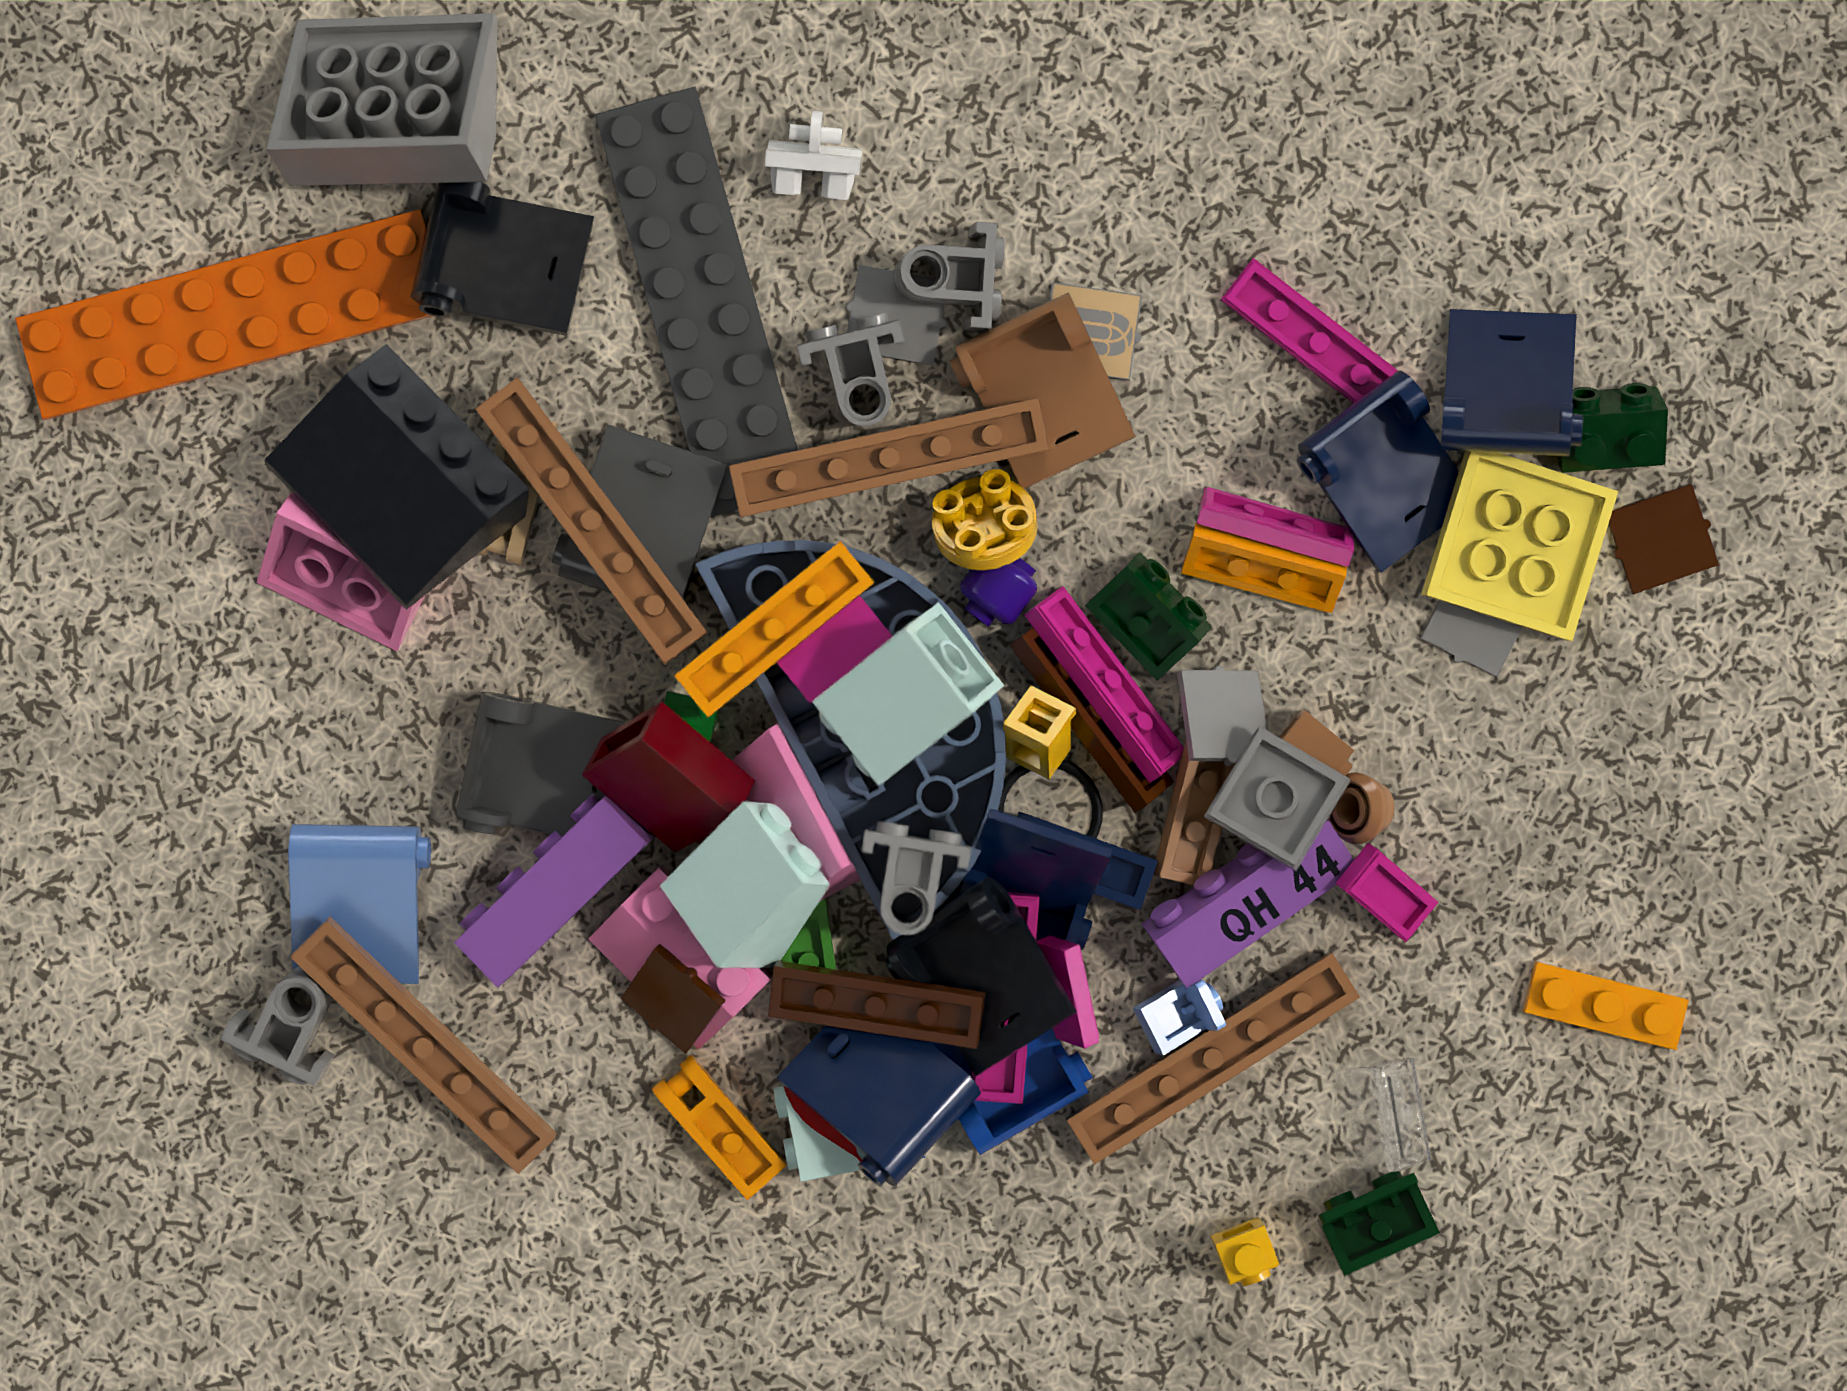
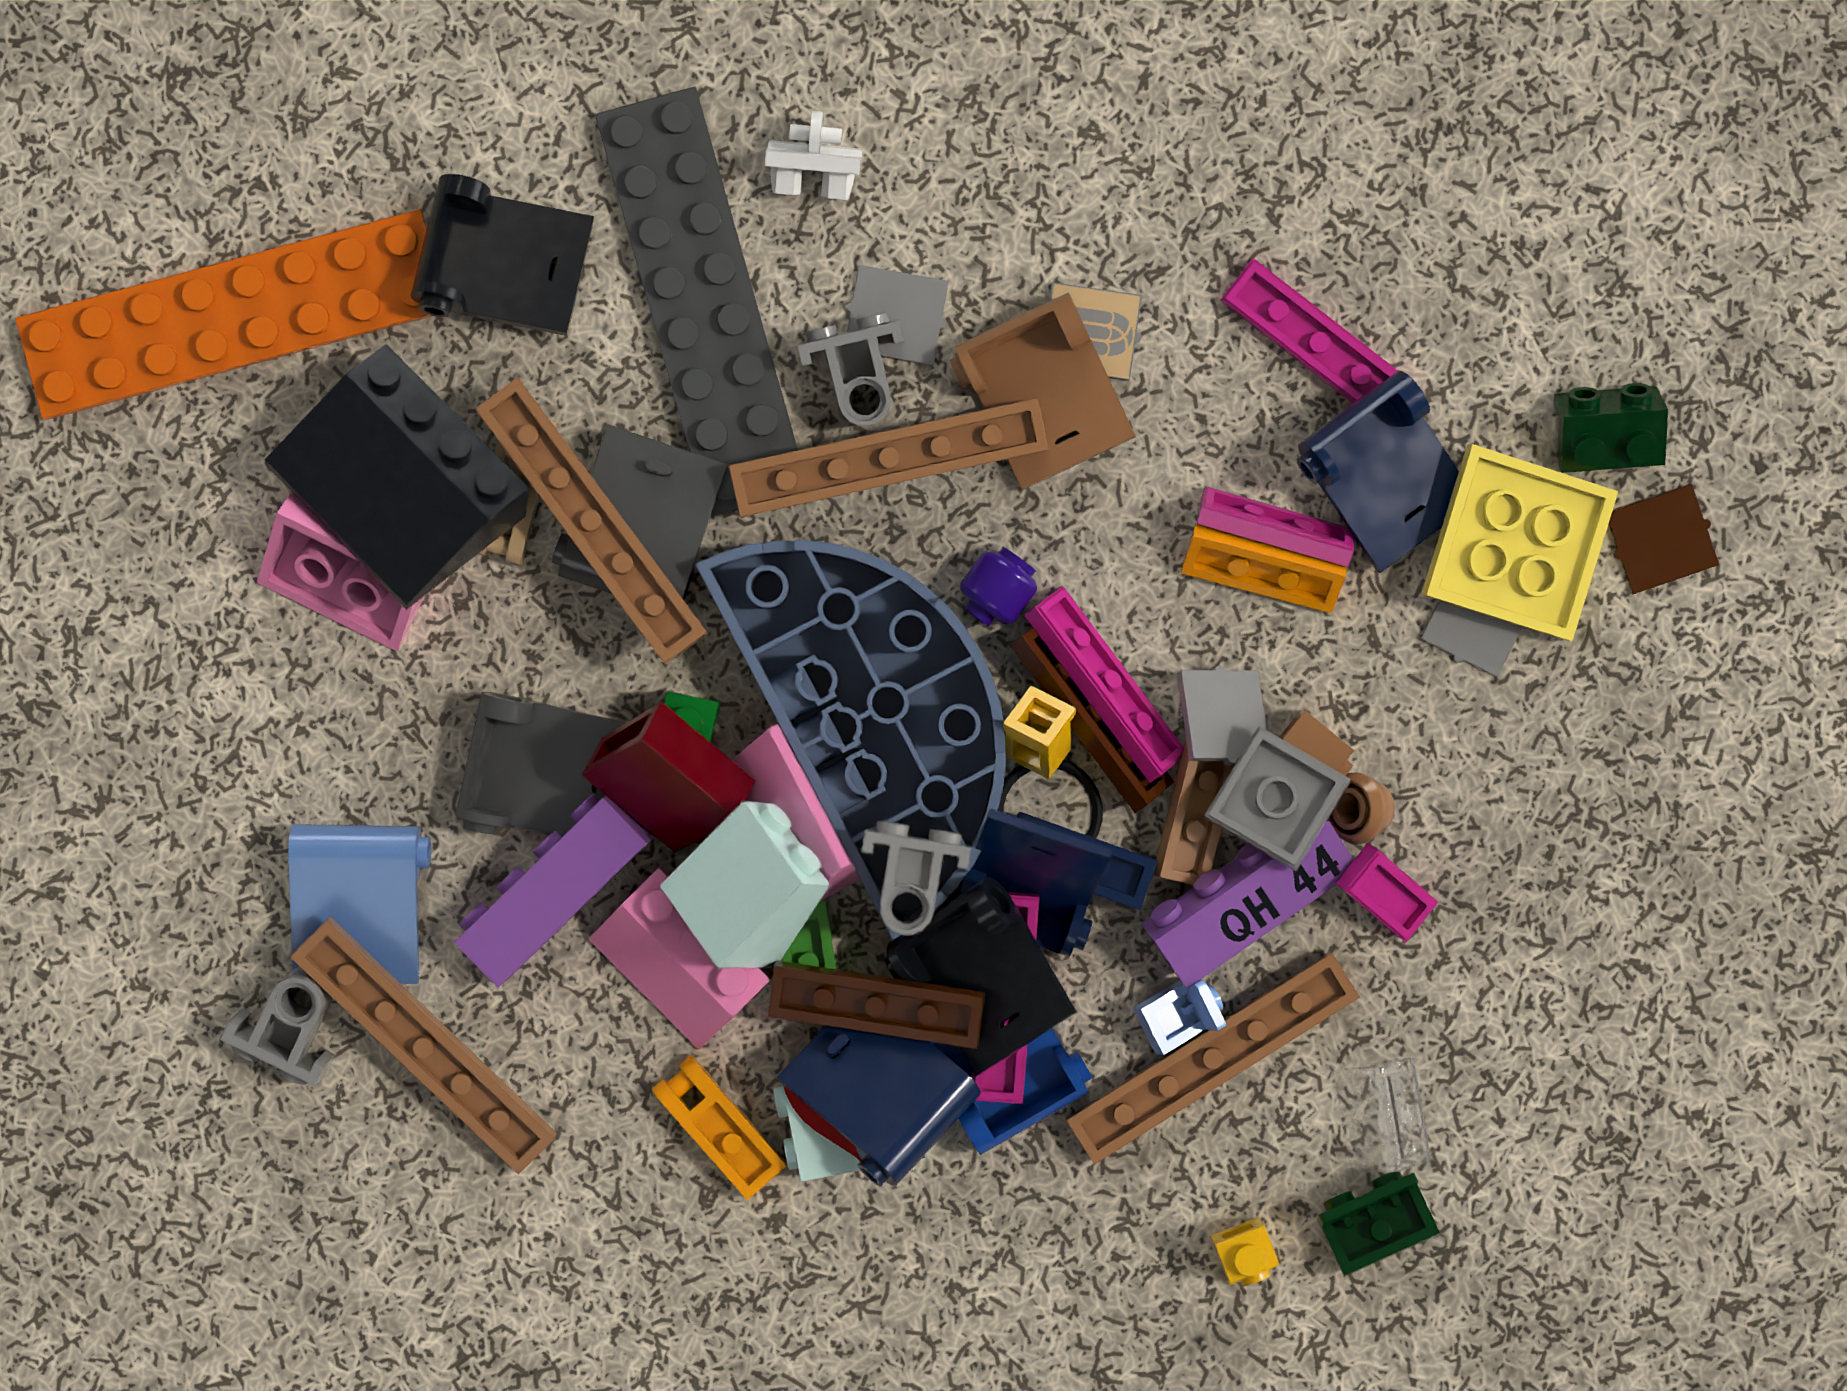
(388, 101): light grey slope -> none
(672, 998): reddish brown piece -> none
(774, 629): light orange plate -> none
(834, 649): dark pink tile -> none
(907, 694): light aqua slope -> none
(961, 276): light grey pin -> none
(984, 521): yellow tile -> none
(1069, 968): dark pink tile -> none
(1149, 615): dark green bracket -> none
(1510, 383): dark blue door -> none
(1605, 1005): light orange plate -> none

